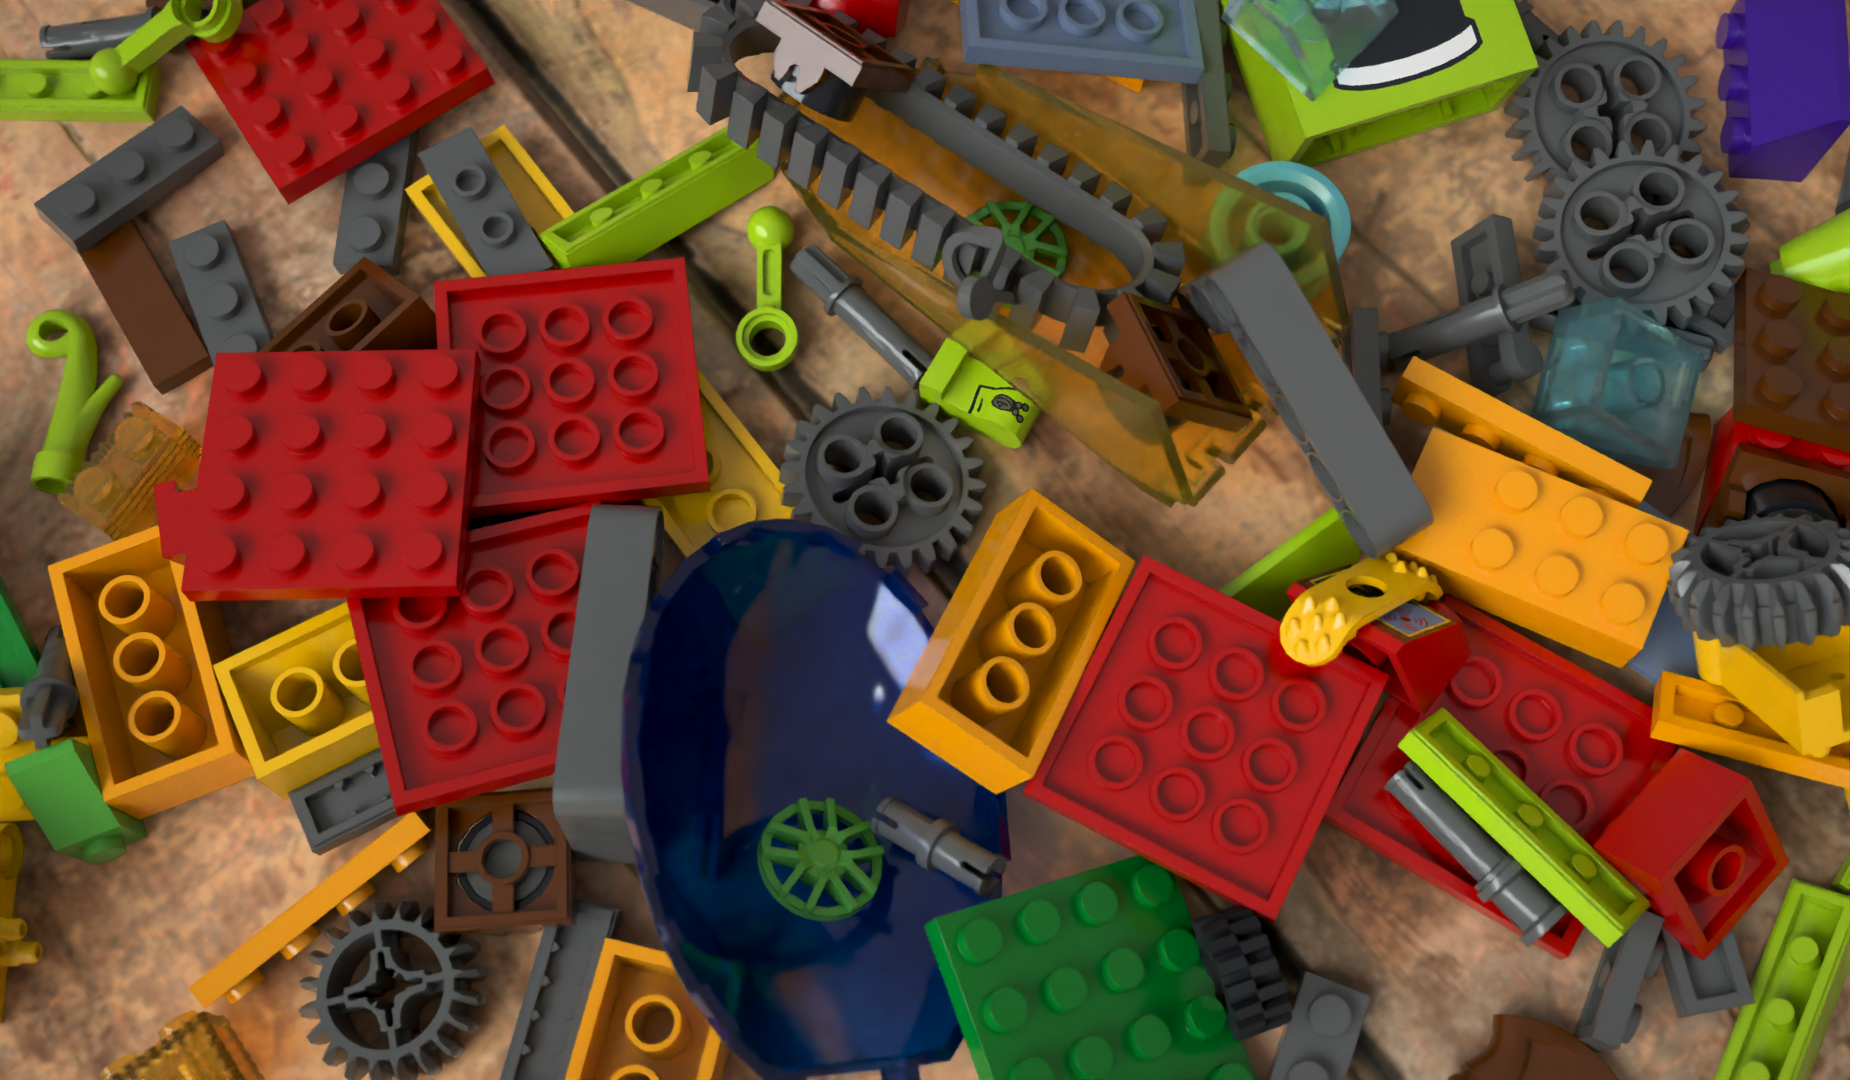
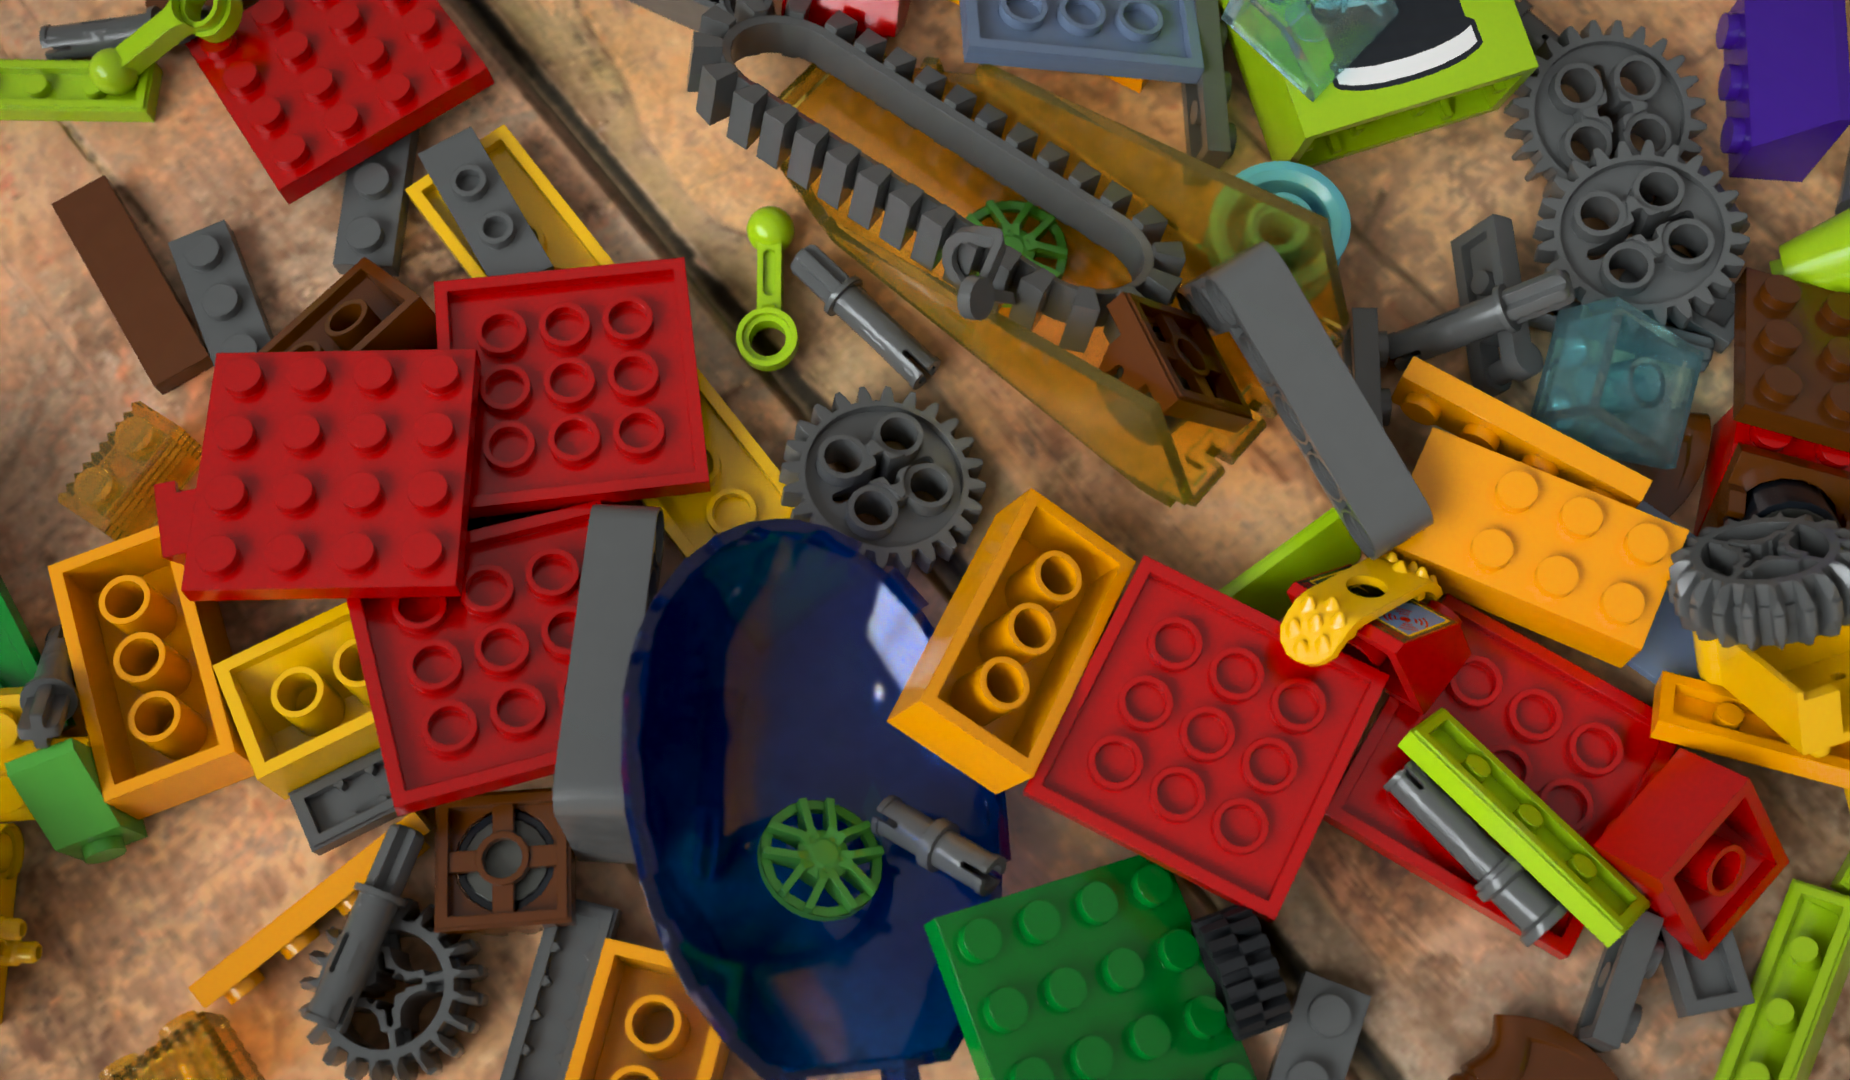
(77, 403): lime plant -> none
(129, 179): dark grey plate -> none
(365, 929): none -> dark grey axle
(658, 204): lime slope -> none
(828, 61): reddish brown piece -> none
(976, 397): lime leg -> none

